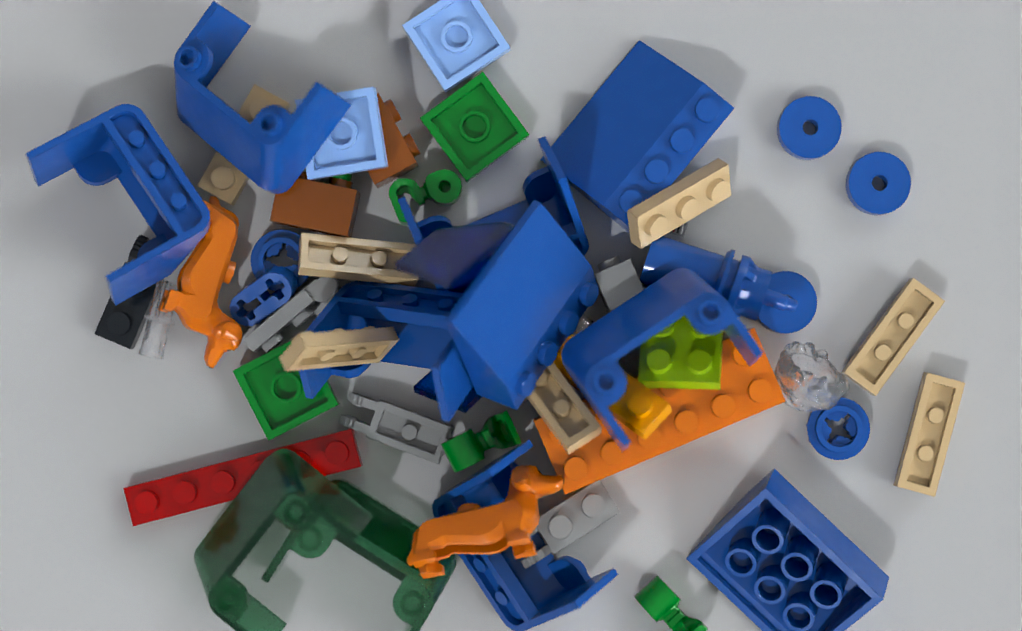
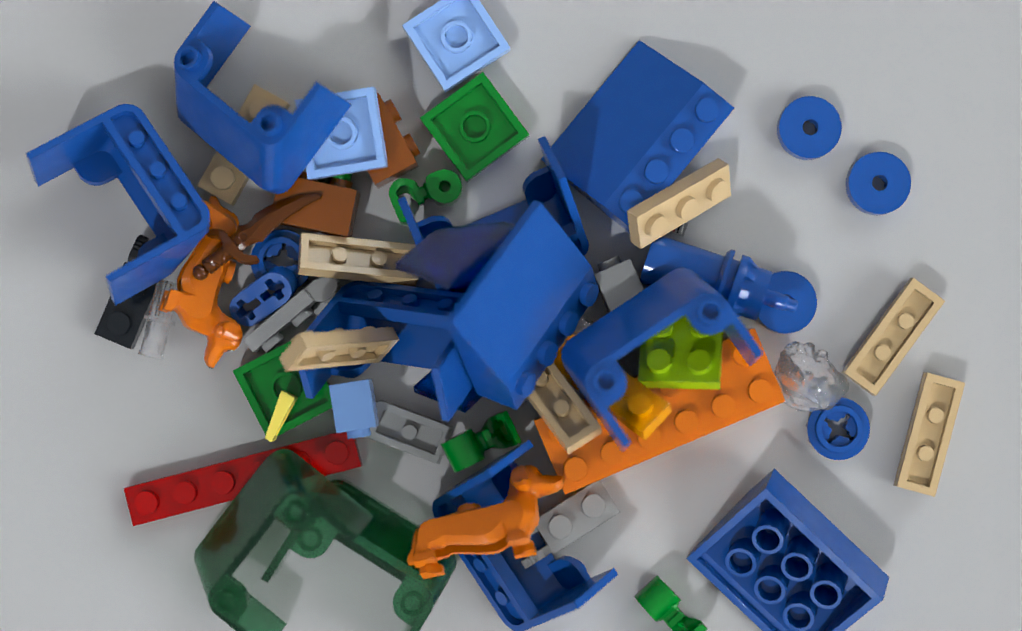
(252, 232): none -> reddish brown piece
(282, 410): none -> light yellow piece
(354, 408): none -> medium blue brick

